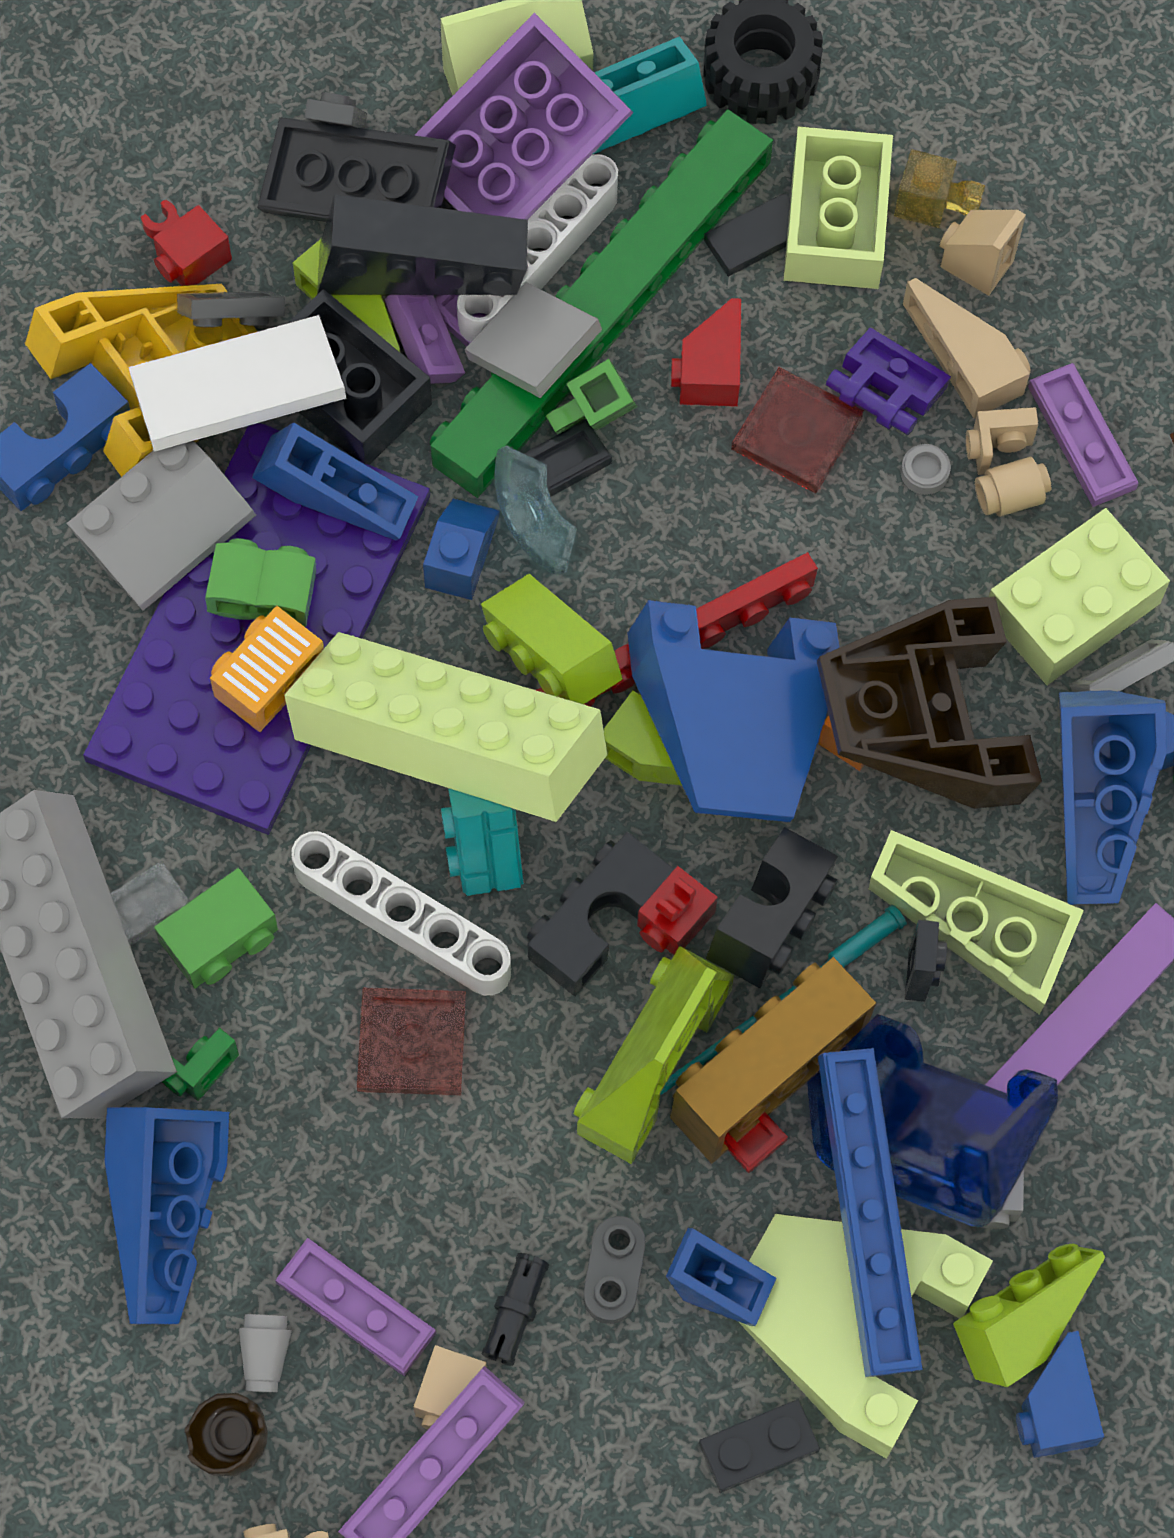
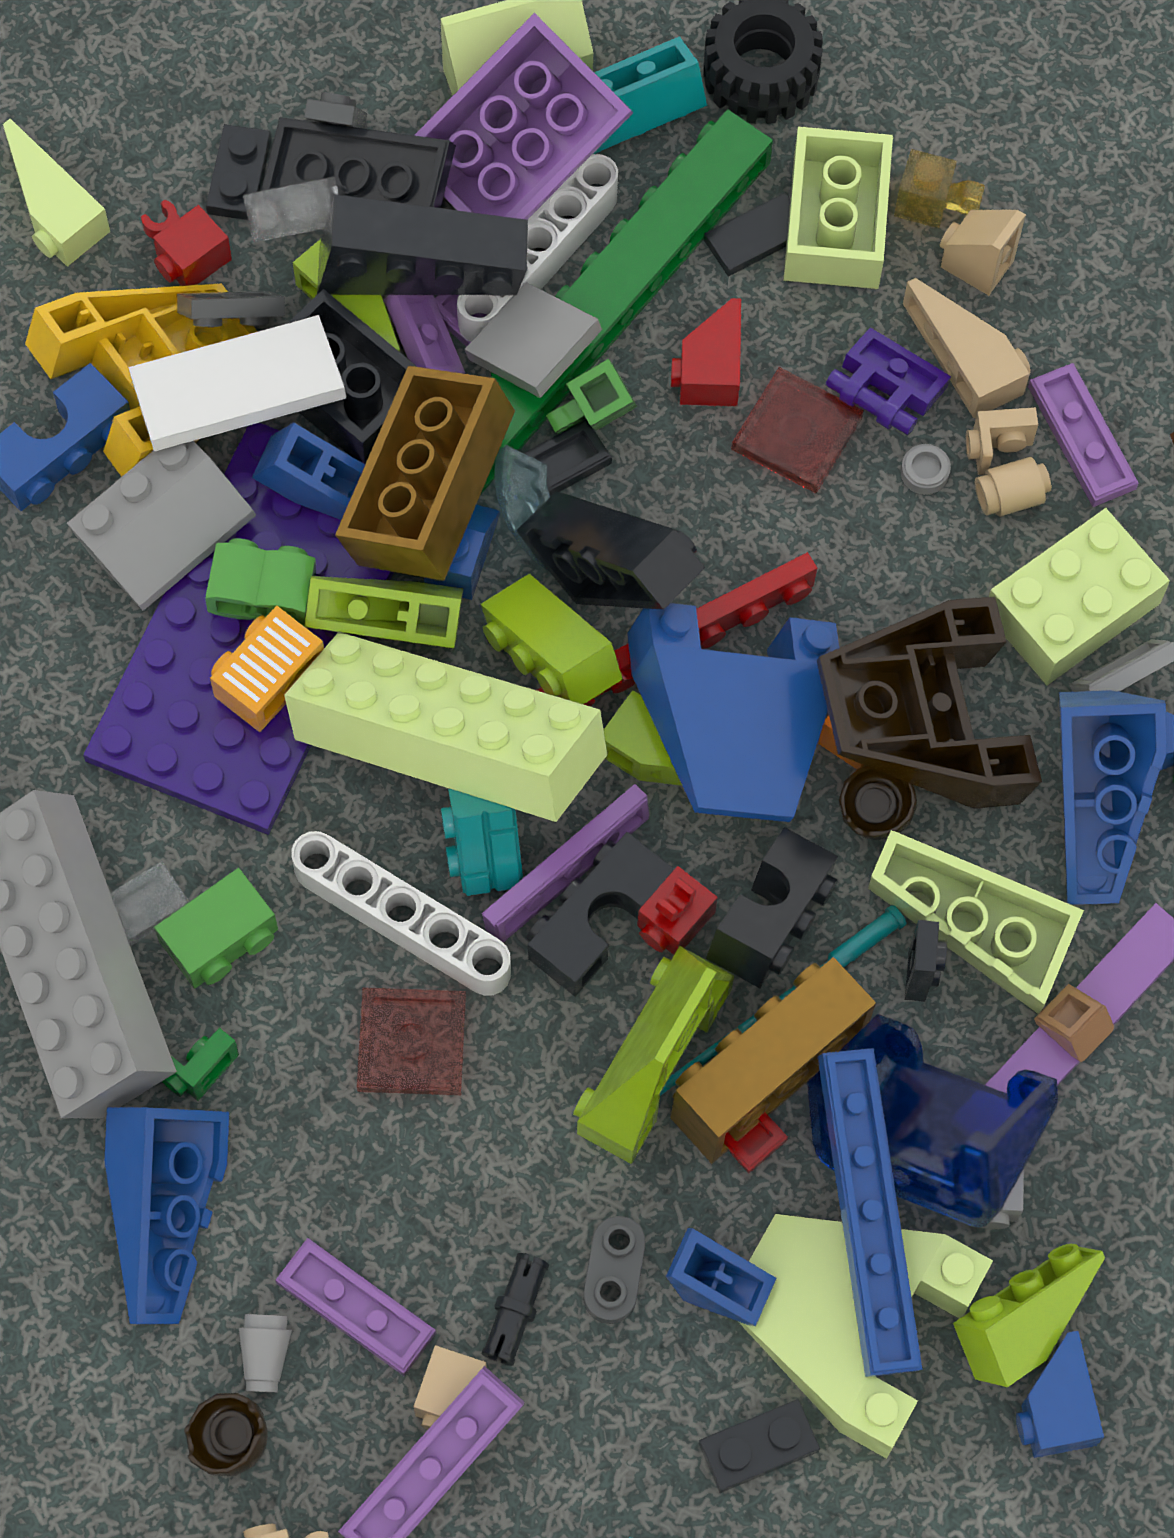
(61, 211): none -> yellowish green slope
(237, 170): none -> black plate
(290, 209): none -> clear plate
(385, 609): none -> lime slope
(425, 472): none -> pearl gold brick
(565, 865): none -> medium lavender tile
(609, 554): none -> black wedge
(876, 803): none -> dark brown hair
(1076, 1022): none -> medium nougat slope

